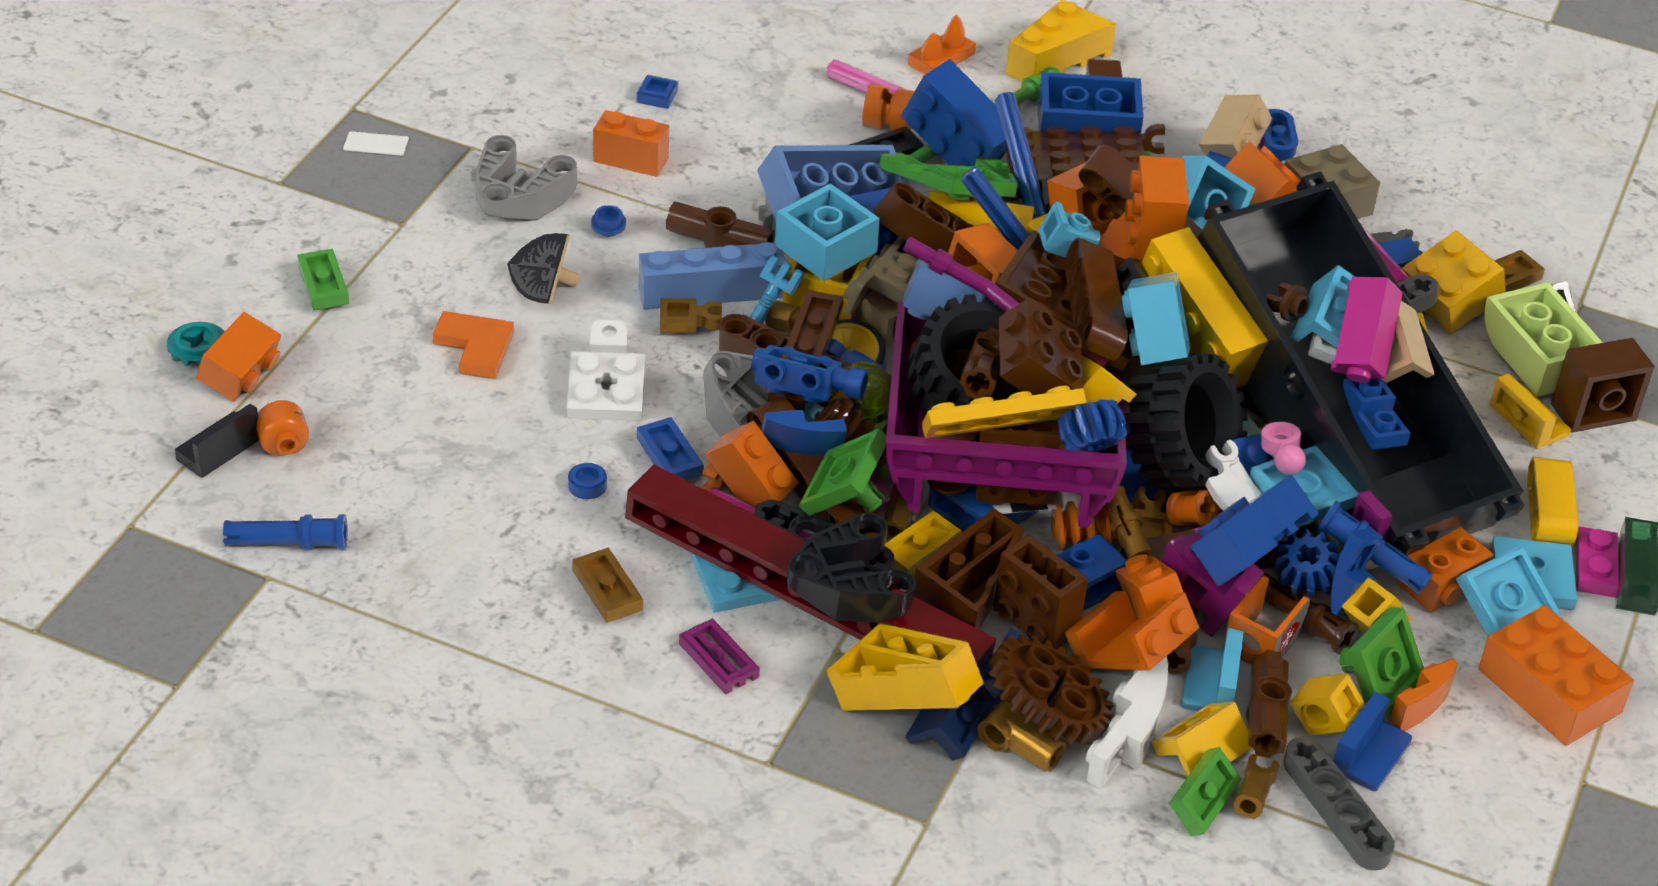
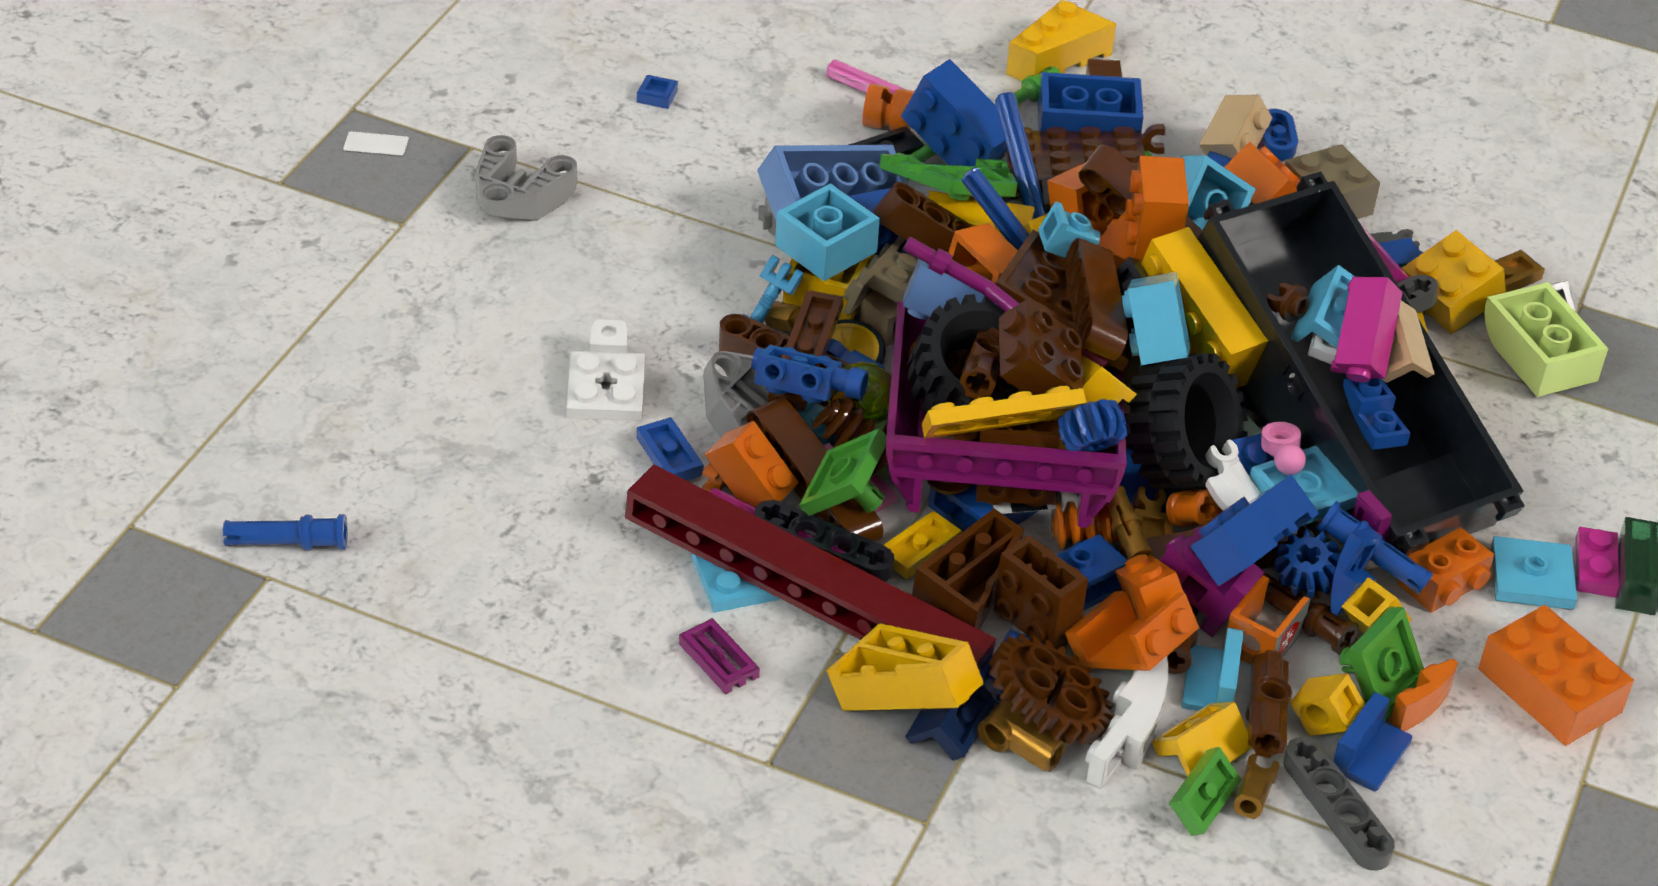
(191, 335): teal gear -> none
(219, 442): black panel -> none
(239, 357): orange brick -> none
(281, 426): orange head -> none
(323, 279): bright green plate -> none
(481, 337): orange tile -> none
(539, 267): shield -> none
(587, 481): blue tile -> none
(607, 585): pearl gold plate -> none
(608, 221): blue plate -> none
(631, 143): orange brick -> none
(684, 315): pearl gold plate -> none
(706, 274): medium blue brick -> none
(715, 226): reddish brown piece -> none
(792, 433): blue slope -> none
(832, 574): black connector -> none
(897, 514): pearl gold bar -> none
(938, 49): orange tile -> none
(1505, 590): medium azure tile -> none
(1527, 413): yellow panel -> none
(1552, 501): yellow beam -> none
(1602, 384): reddish brown brick -> none

